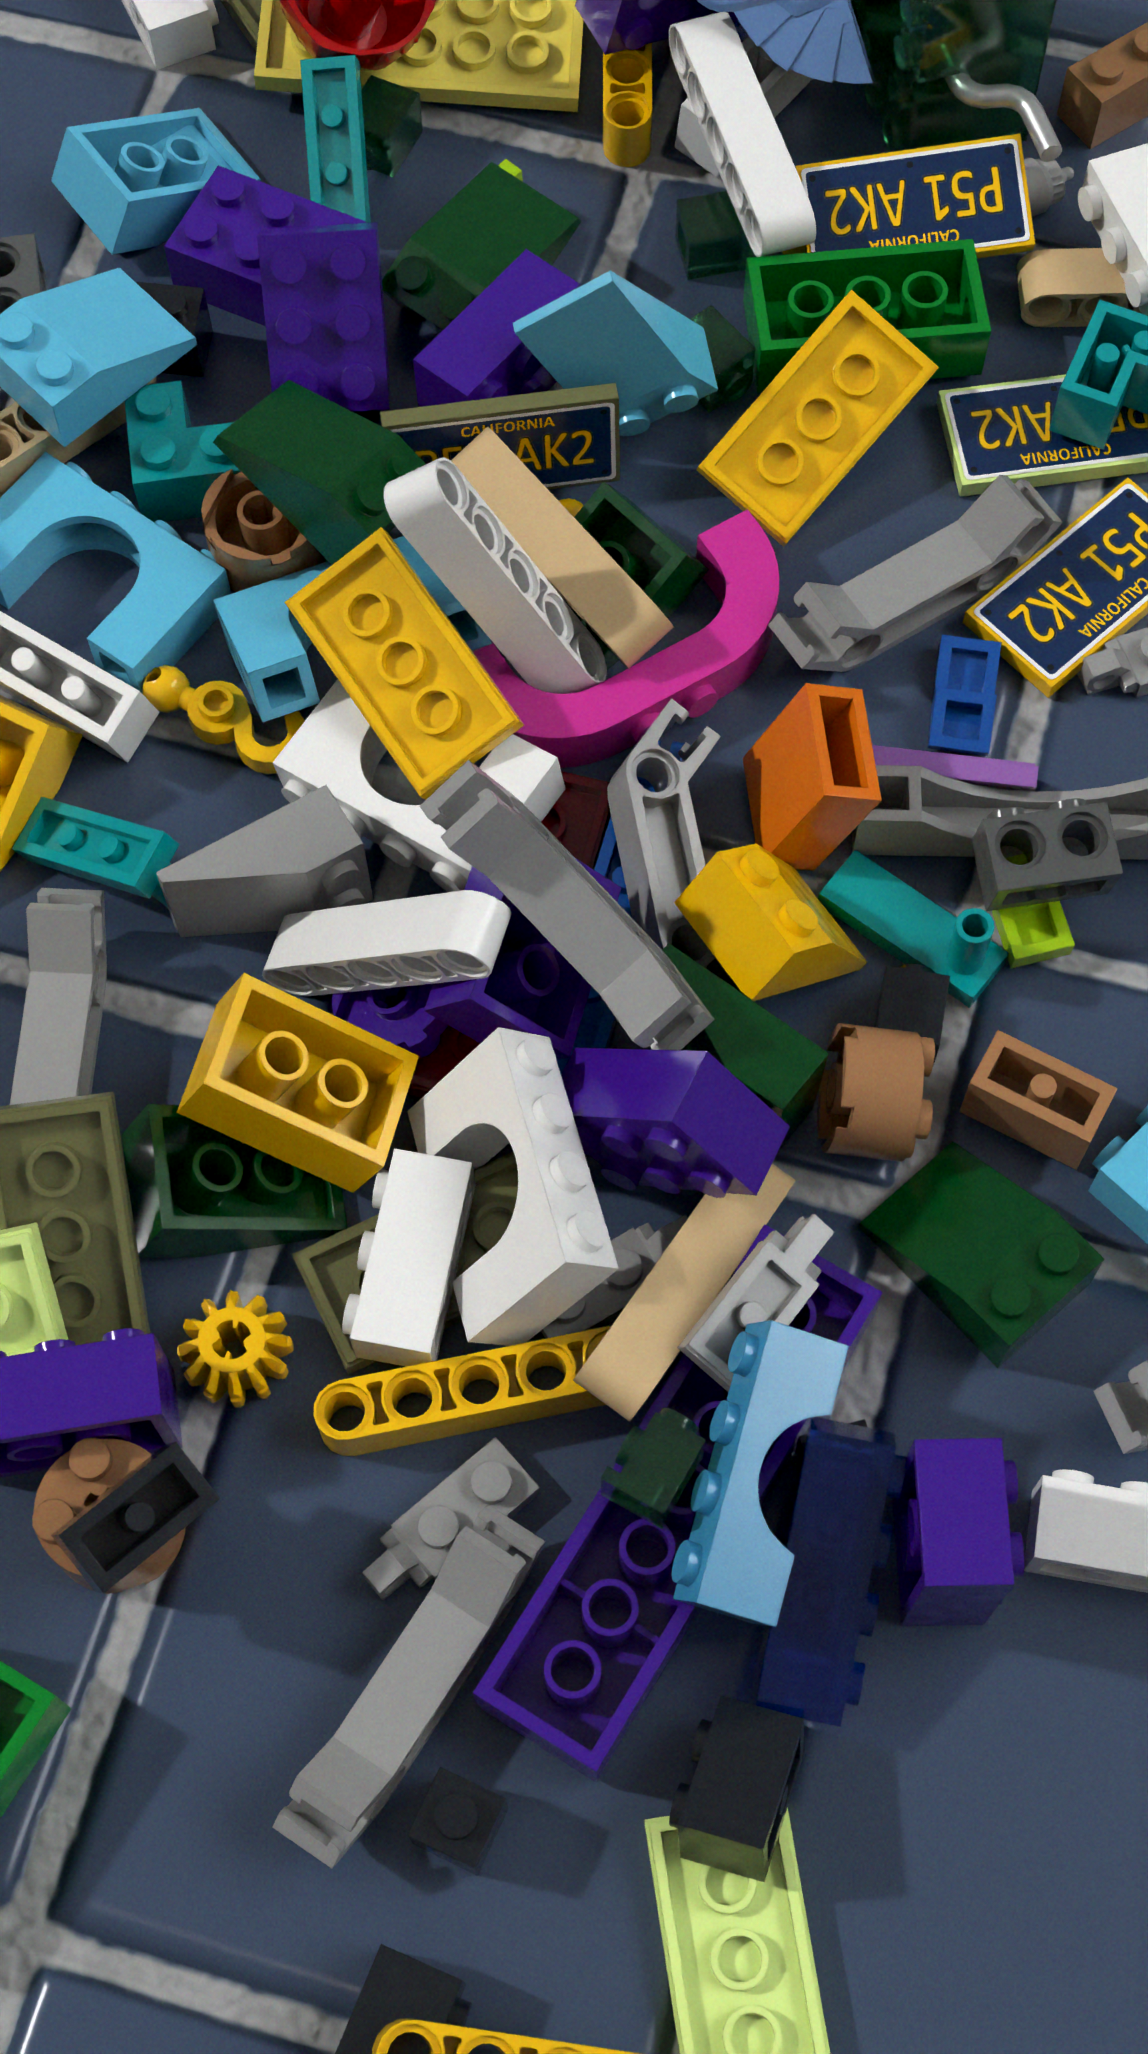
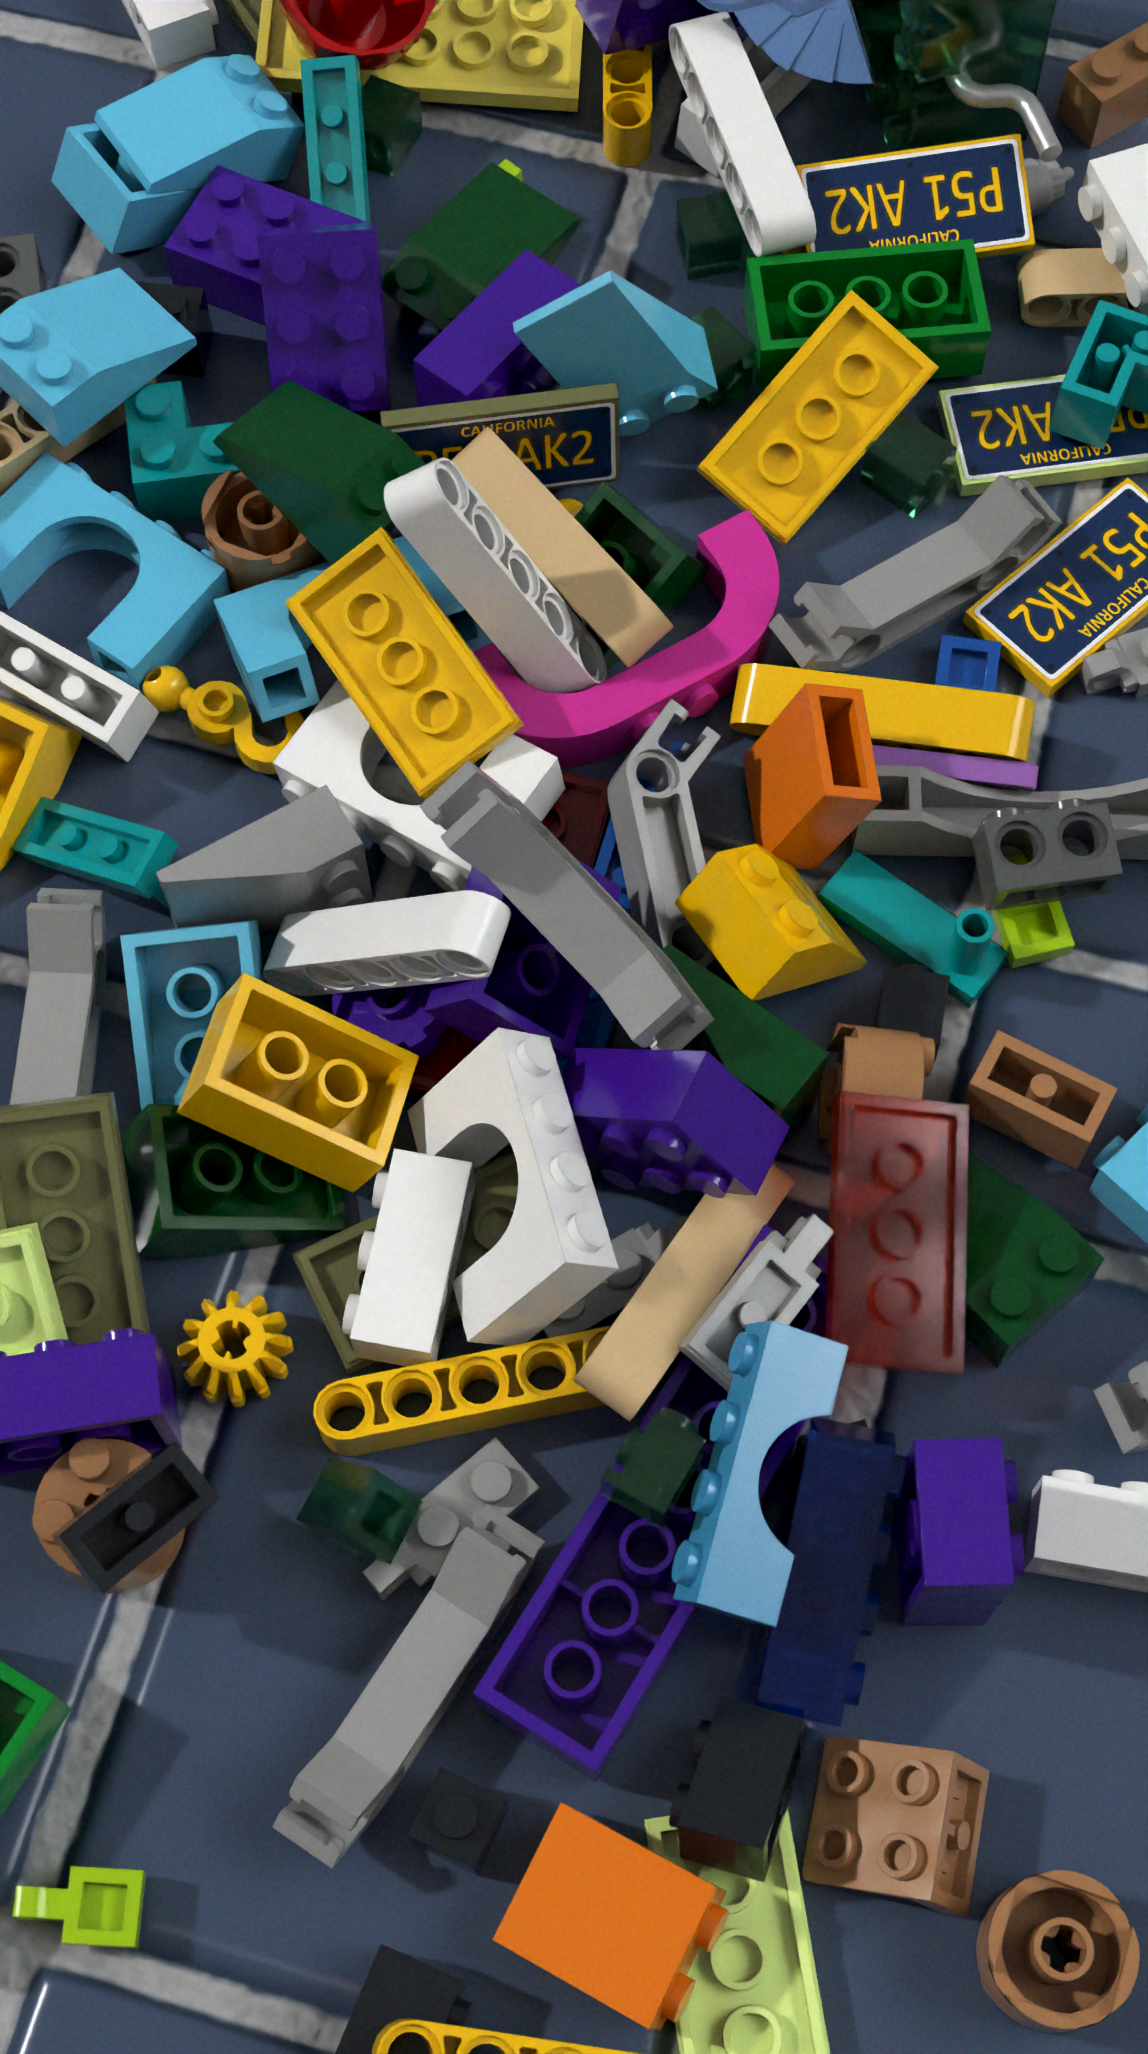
(96, 1909): none -> lime plate
(172, 993): none -> medium azure slope
(204, 118): none -> medium azure slope
(359, 1510): none -> clear green brick
(613, 1918): none -> orange brick
(897, 711): none -> yellow beam
(897, 1822): none -> medium nougat bracket
(898, 1232): none -> clear red tile
(909, 465): none -> clear green brick
(1092, 1931): none -> medium nougat brick

